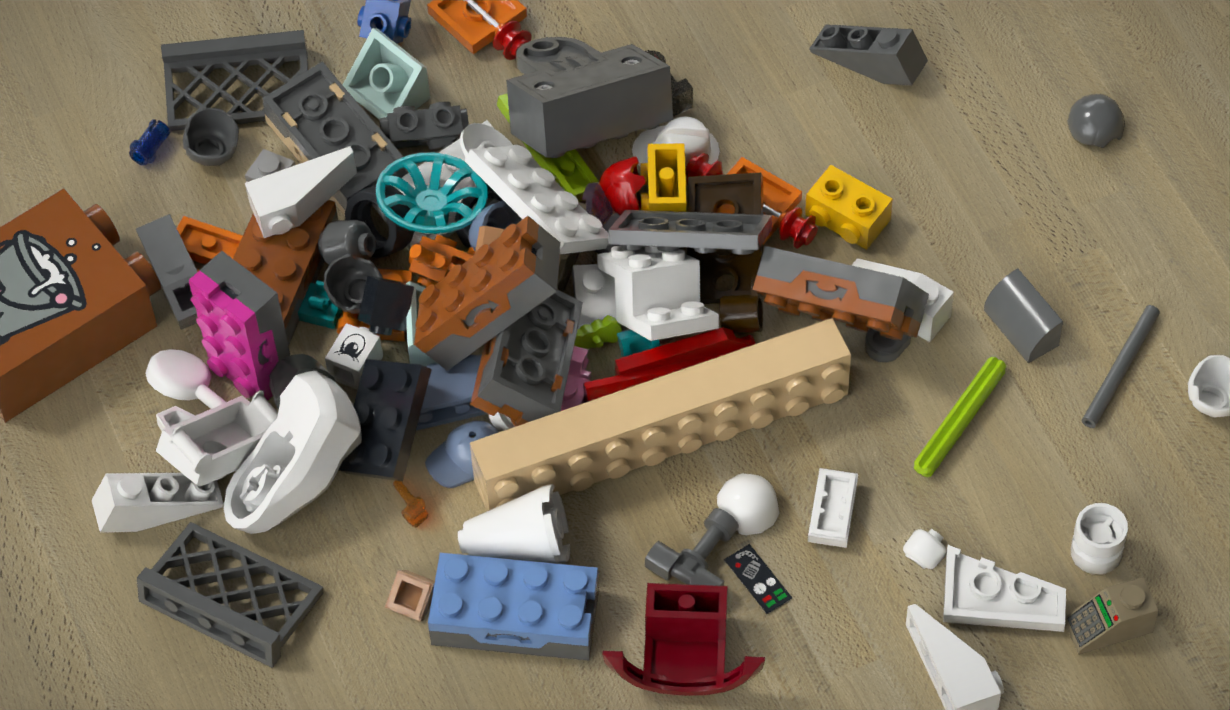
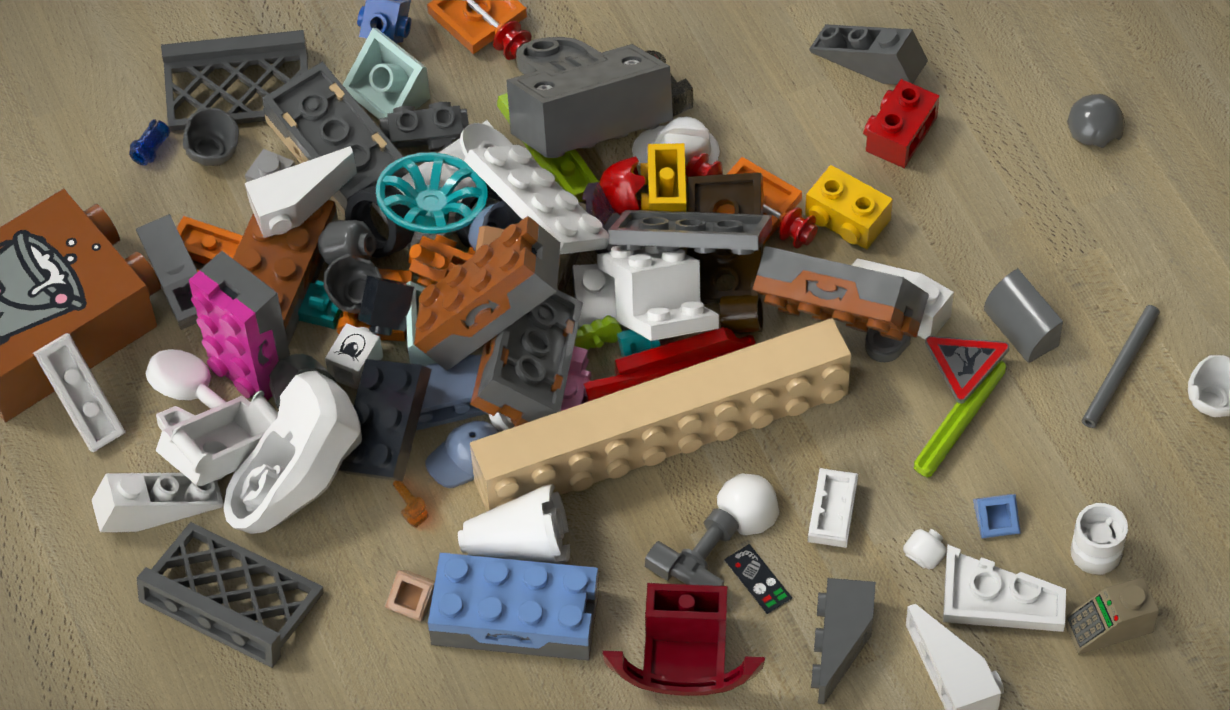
(79, 392): none -> white tile
(847, 628): none -> dark grey slope
(901, 123): none -> red brick
(965, 362): none -> piece
(997, 515): none -> medium blue slope

